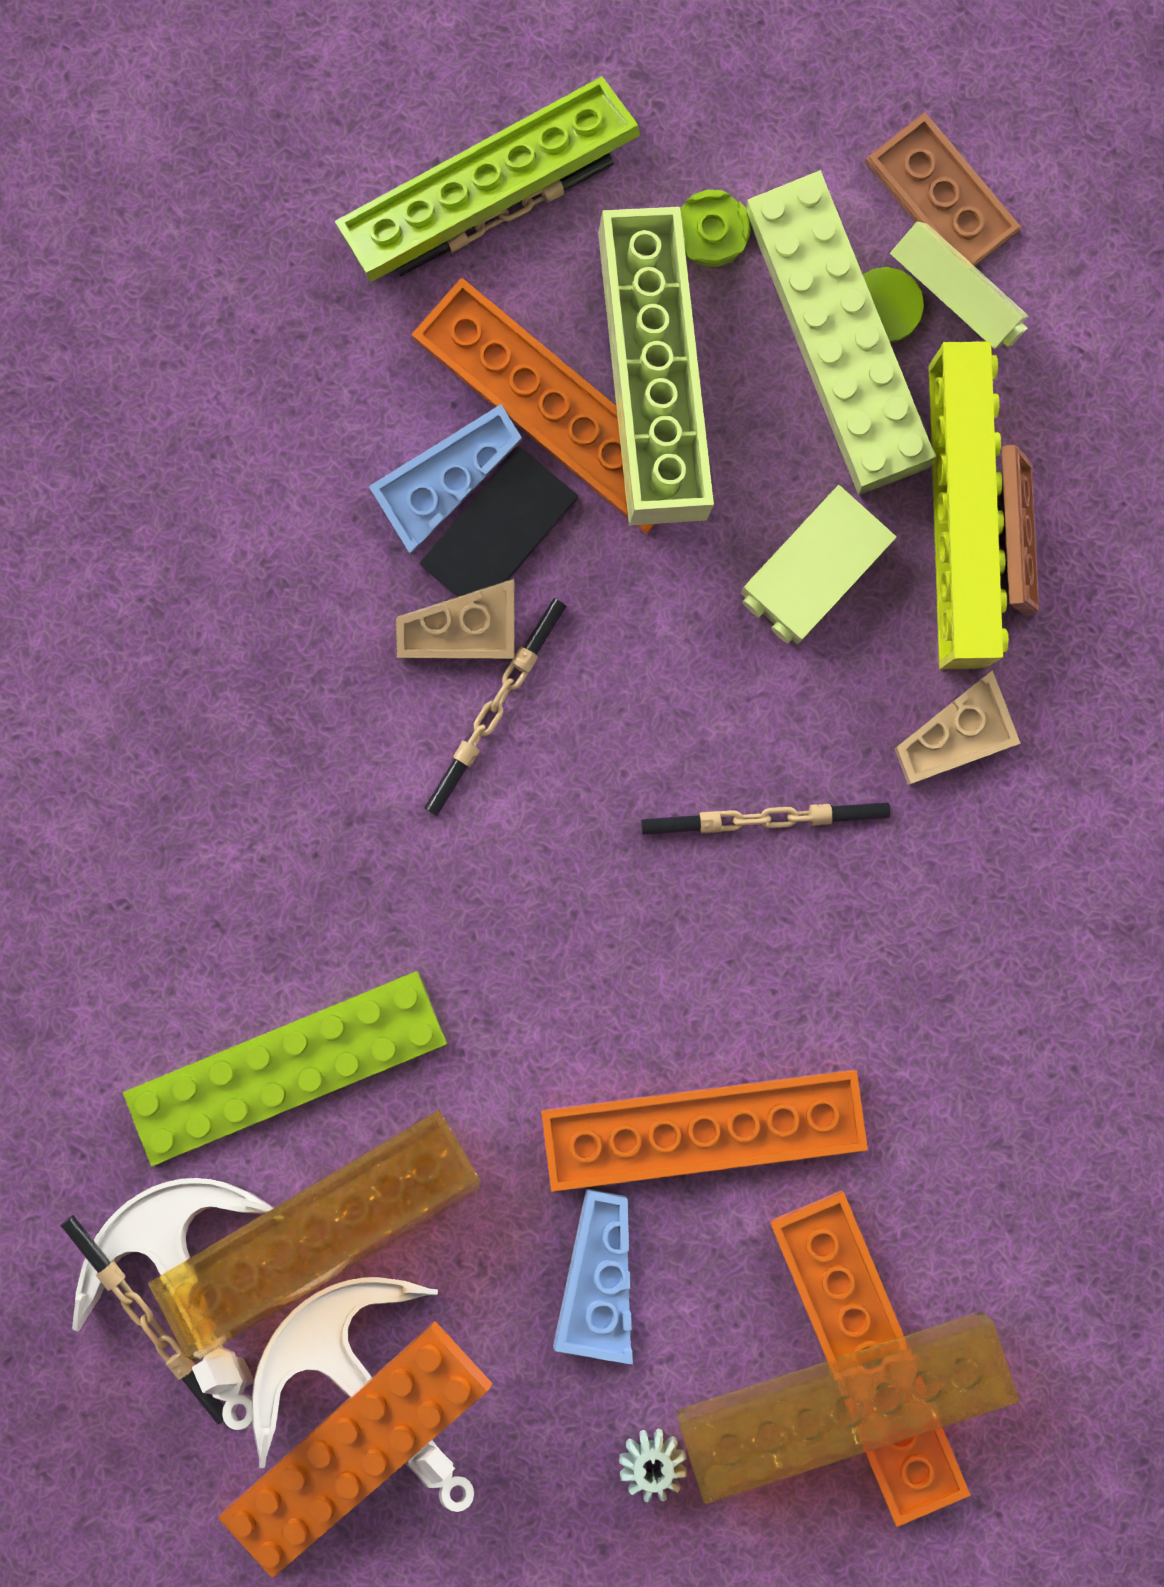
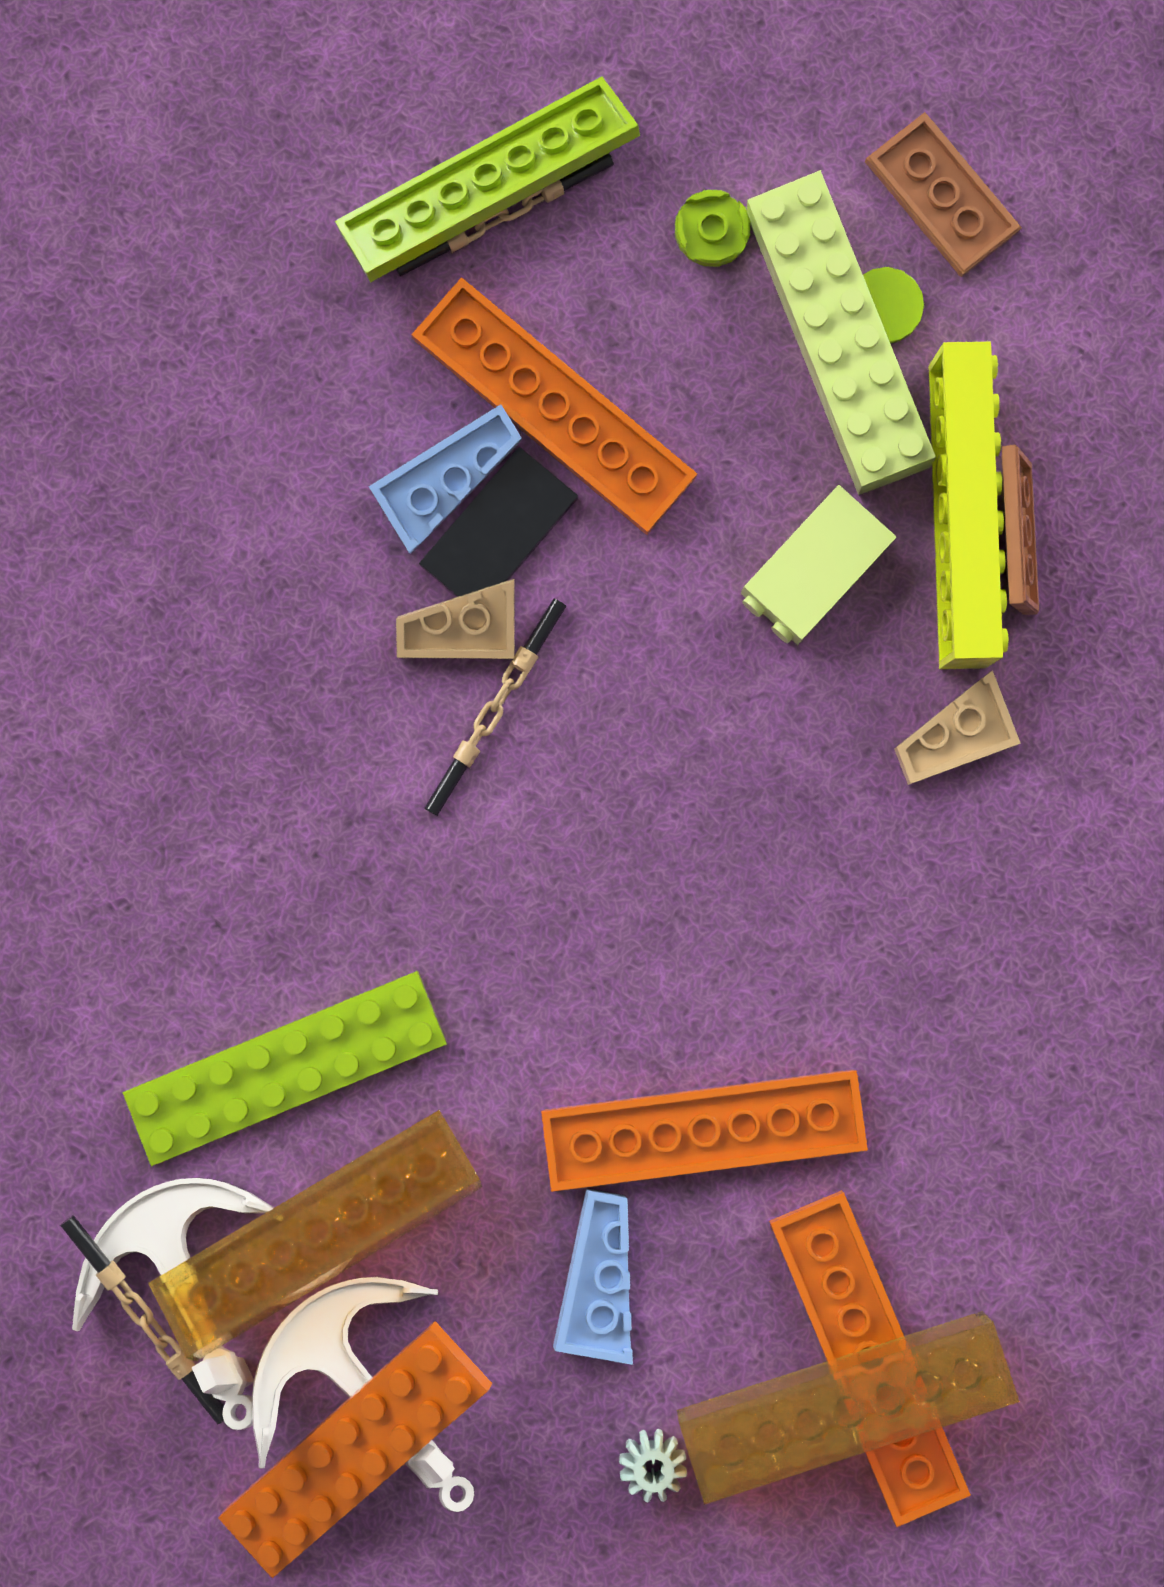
(655, 366): yellowish green brick -> none
(817, 815): piece -> none
(960, 285): yellowish green brick -> none

